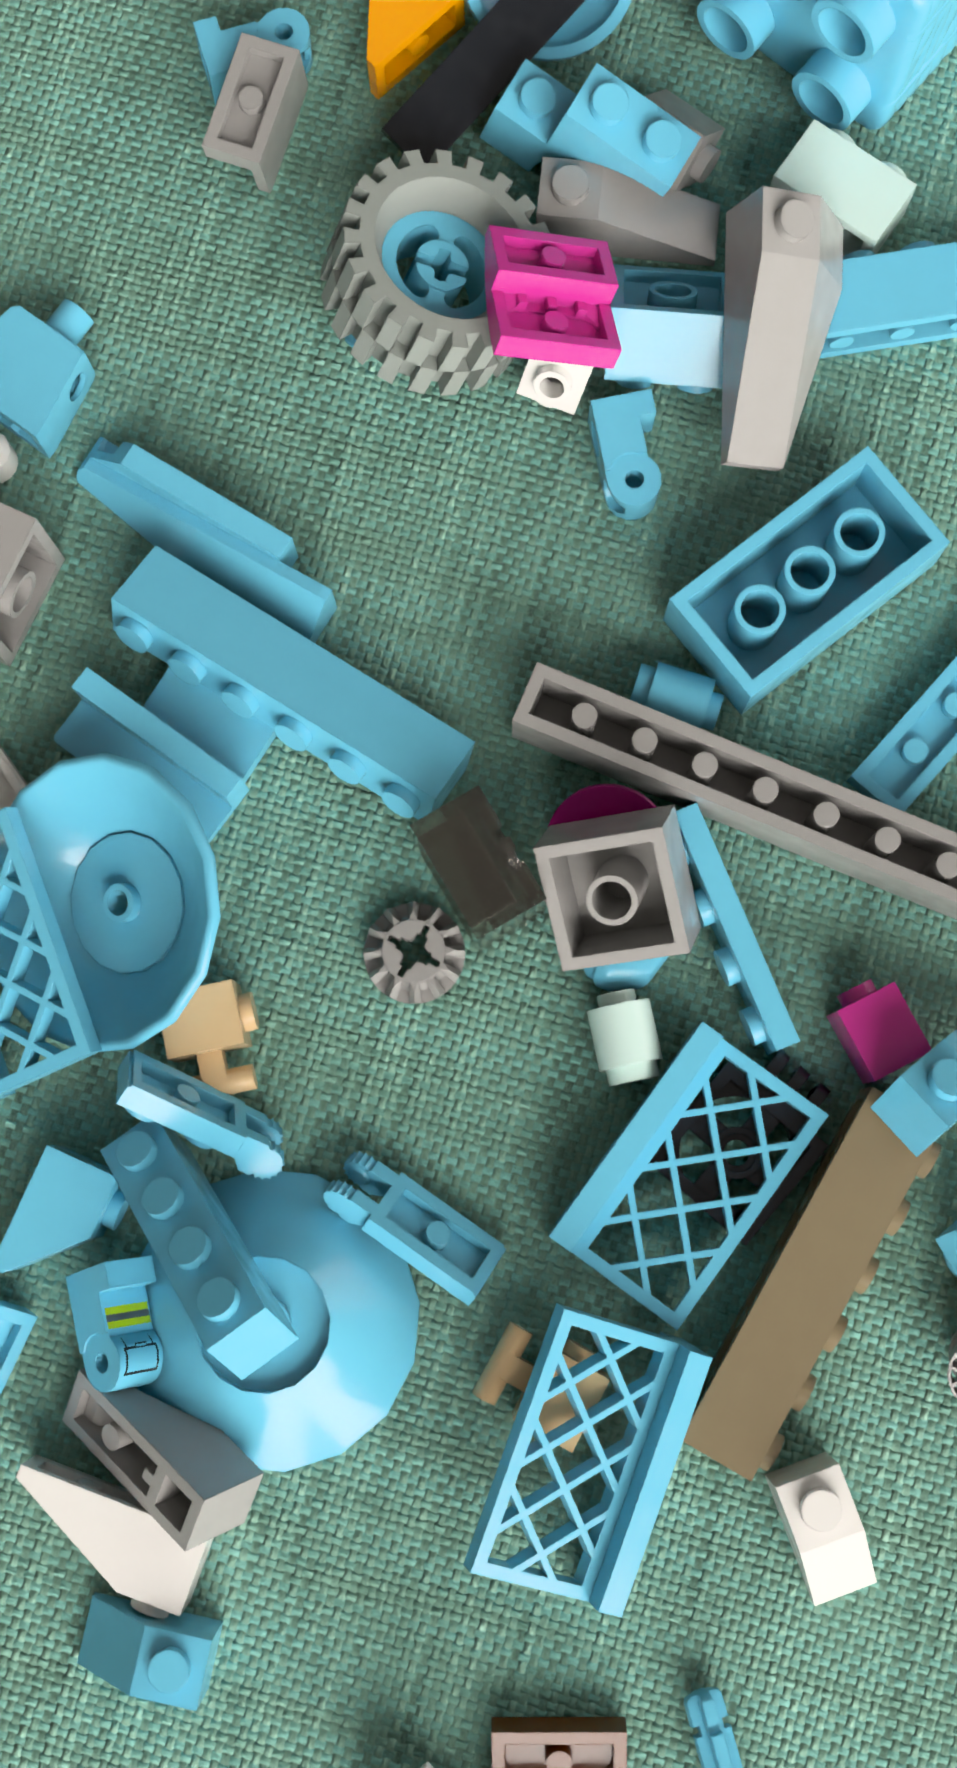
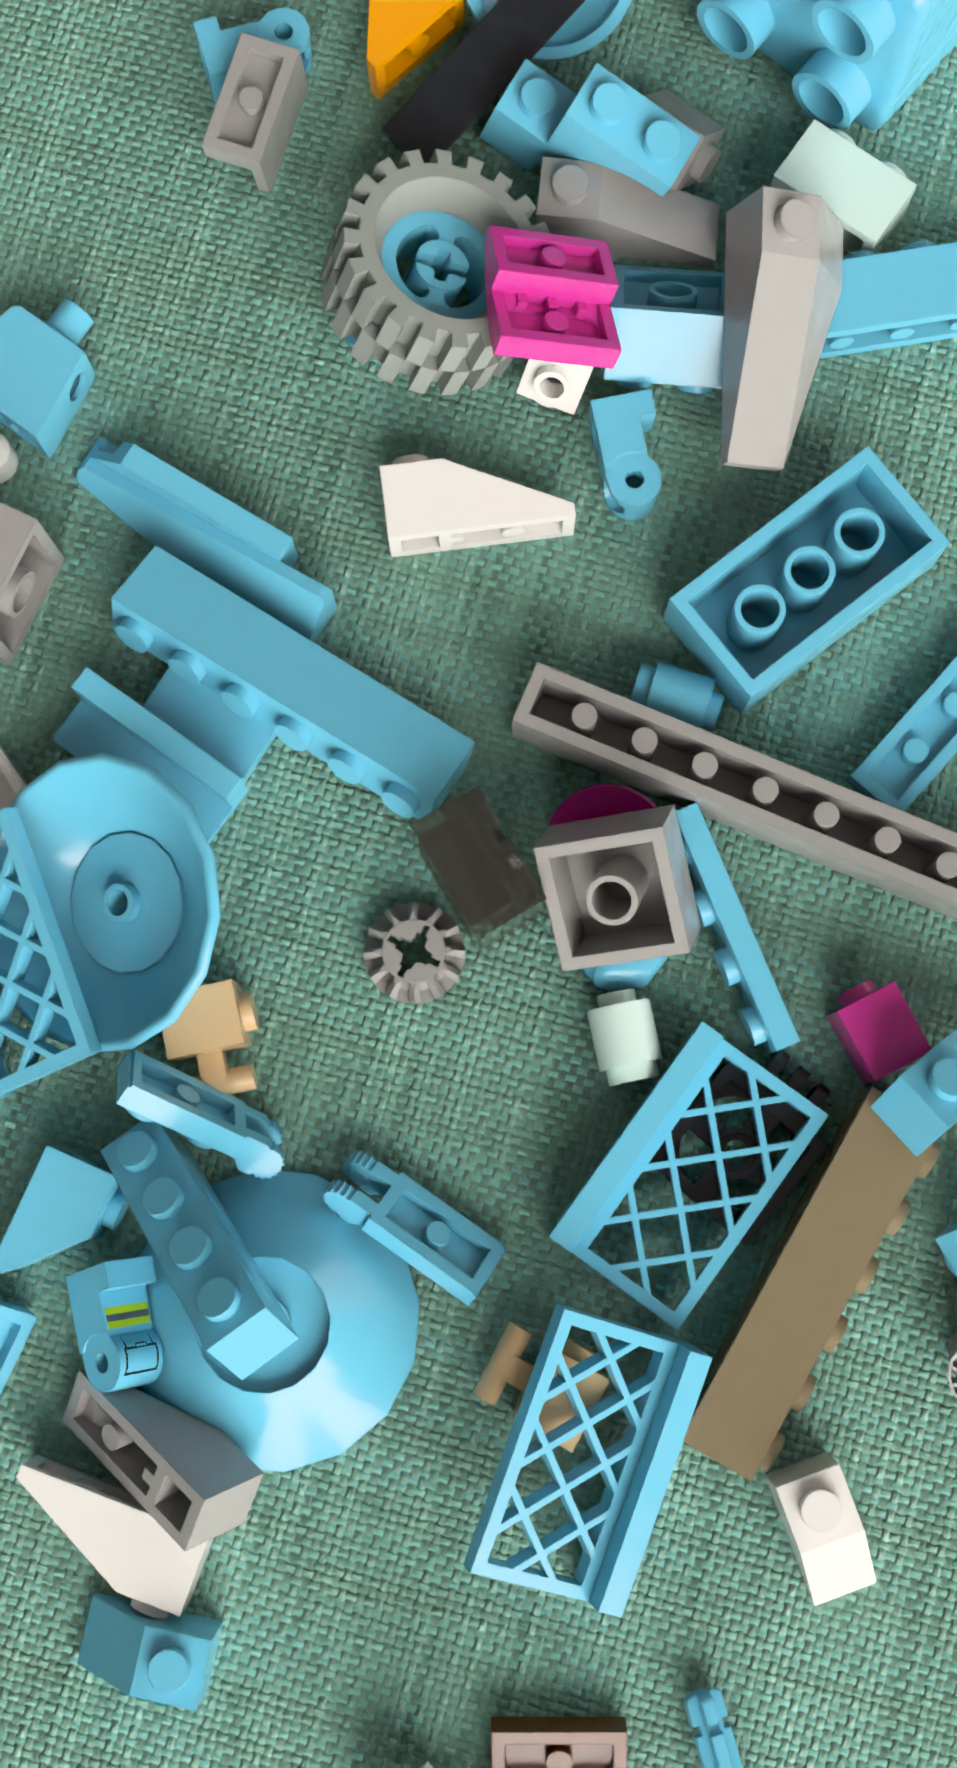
(455, 507): none -> white slope

